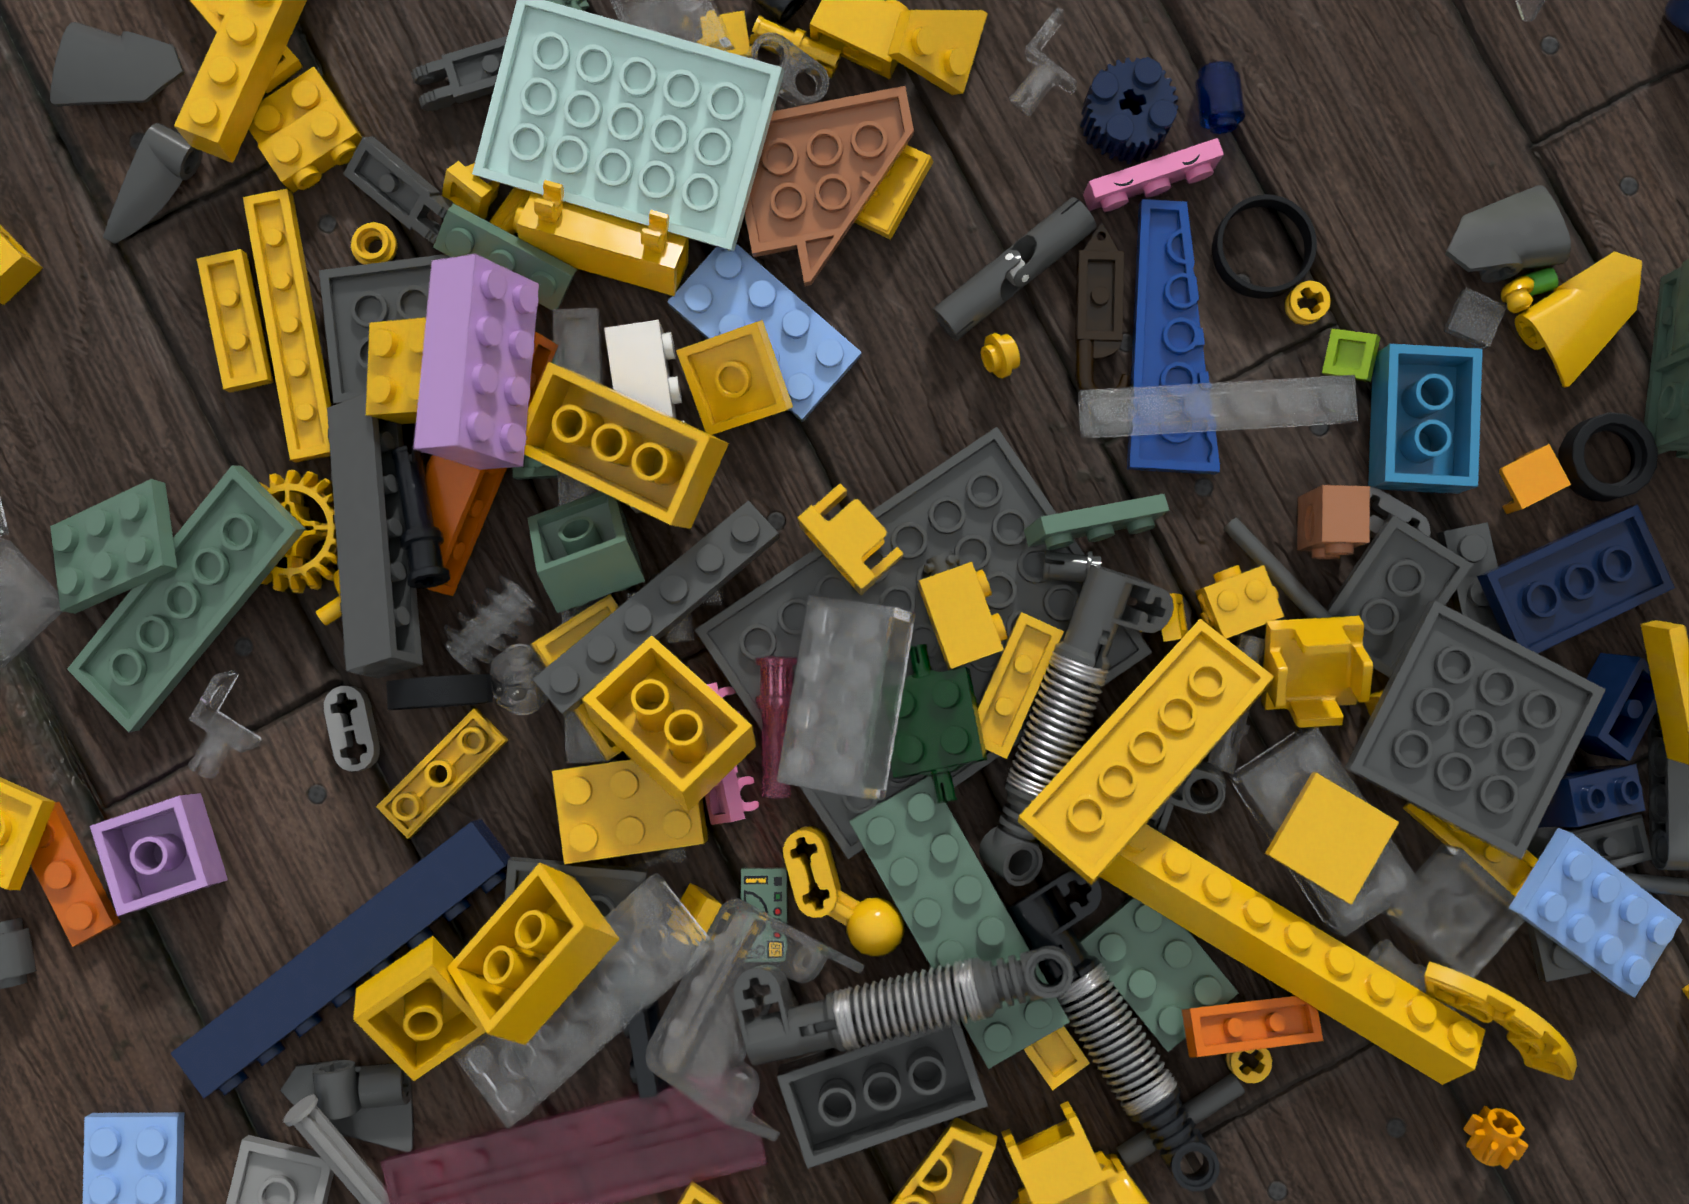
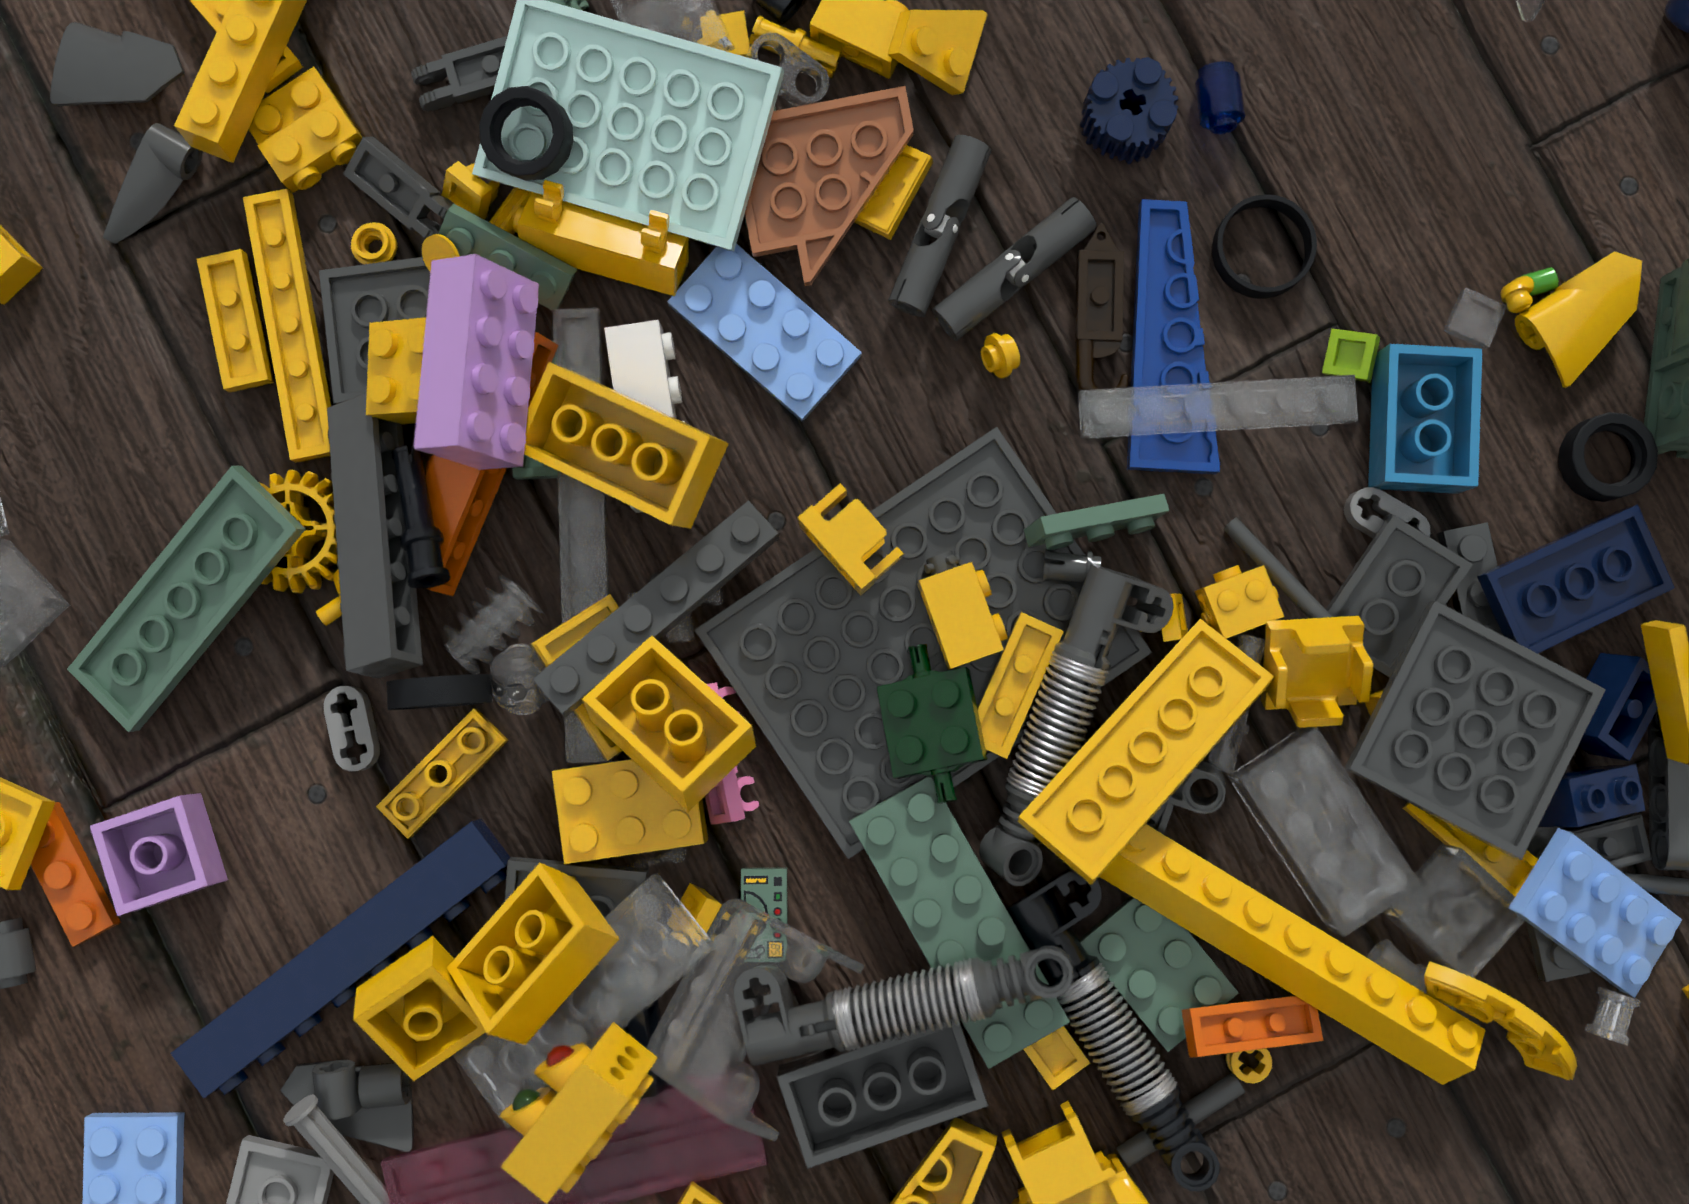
(113, 546): sand green plate -> none
(221, 730): clear bracket -> none
(436, 248): none -> yellow piece
(492, 123): none -> black tyre
(574, 1125): none -> yellow piece
(584, 551): sand green slope -> none
(734, 378): yellow plate -> none
(774, 700): clear pink pin -> none
(846, 697): clear brick -> none
(871, 925): yellow beam -> none
(941, 220): none -> dark grey piece
(1044, 72): clear bracket -> none
(1153, 176): bright pink plate -> none
(1310, 290): yellow bush -> none
(1331, 837): yellow tile -> none
(1333, 520): nougat brick -> none
(1495, 1137): light orange gear -> none
(1511, 236): dark grey panel -> none
(1533, 478): light orange panel -> none
(1613, 1016): none -> clear bush

